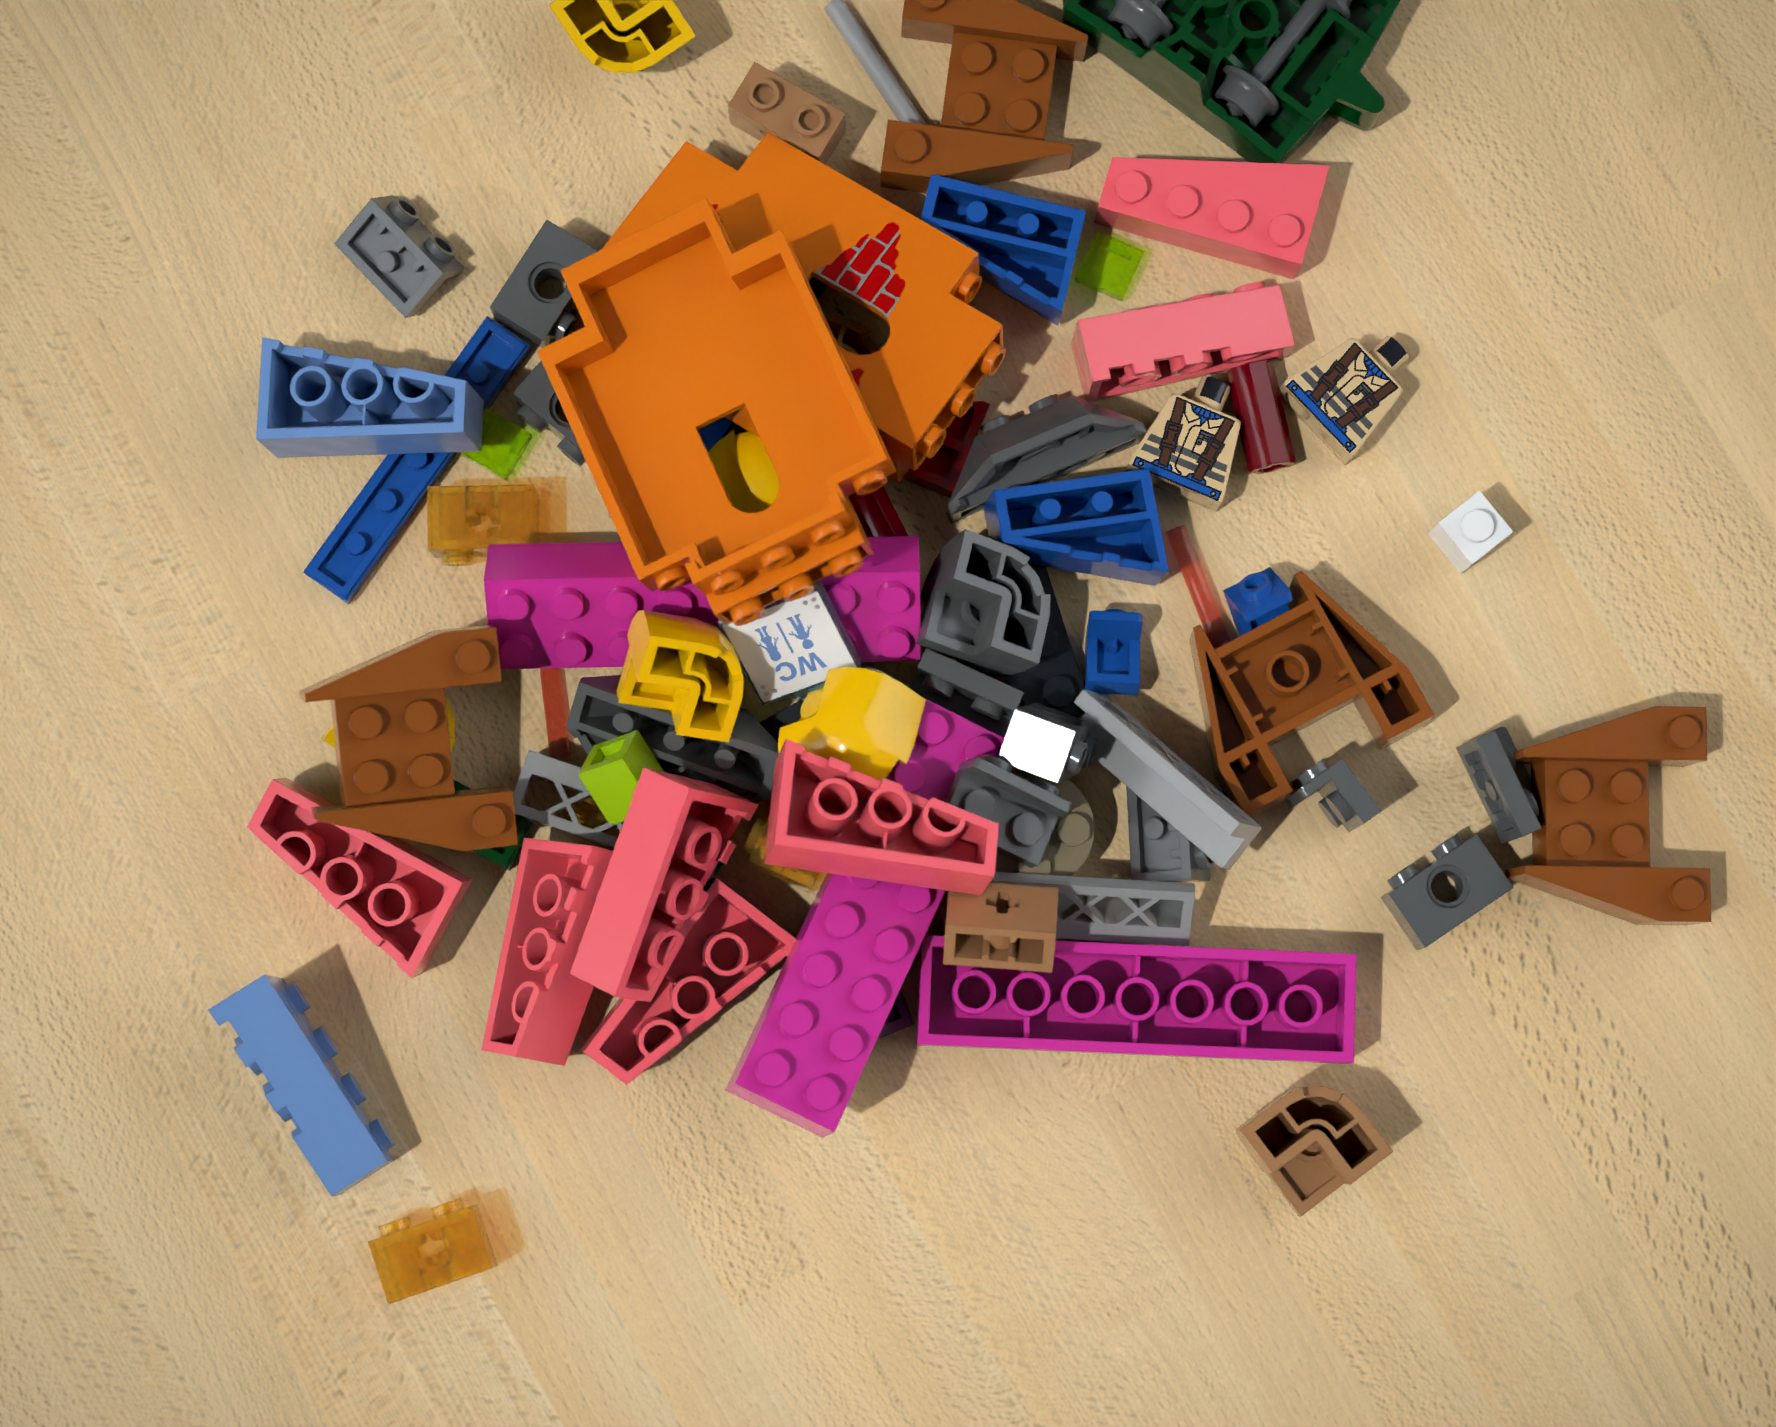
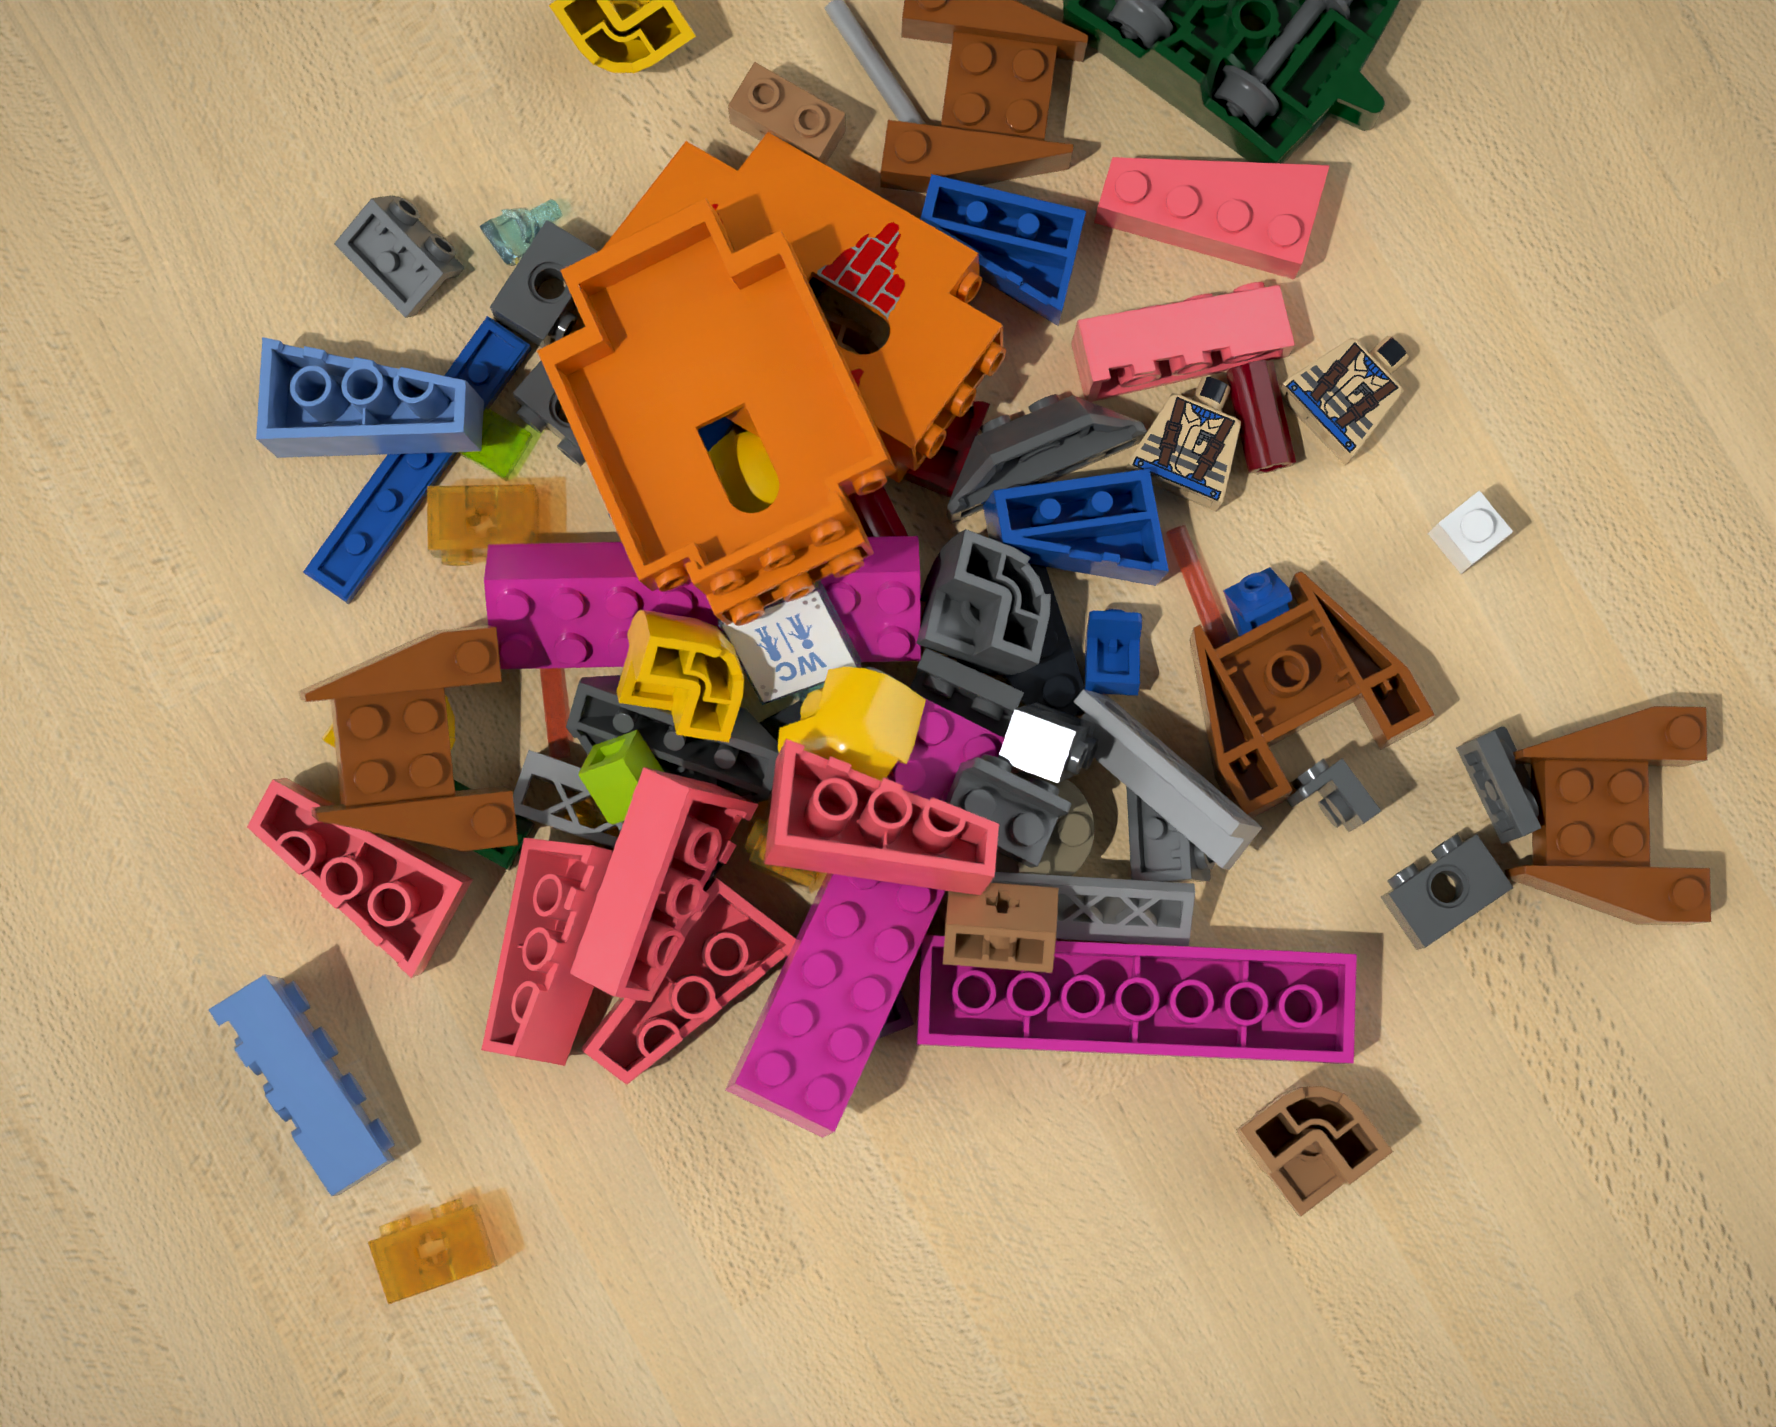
(517, 228): none -> clear light blue piece
(1109, 266): clear neon green tile -> none

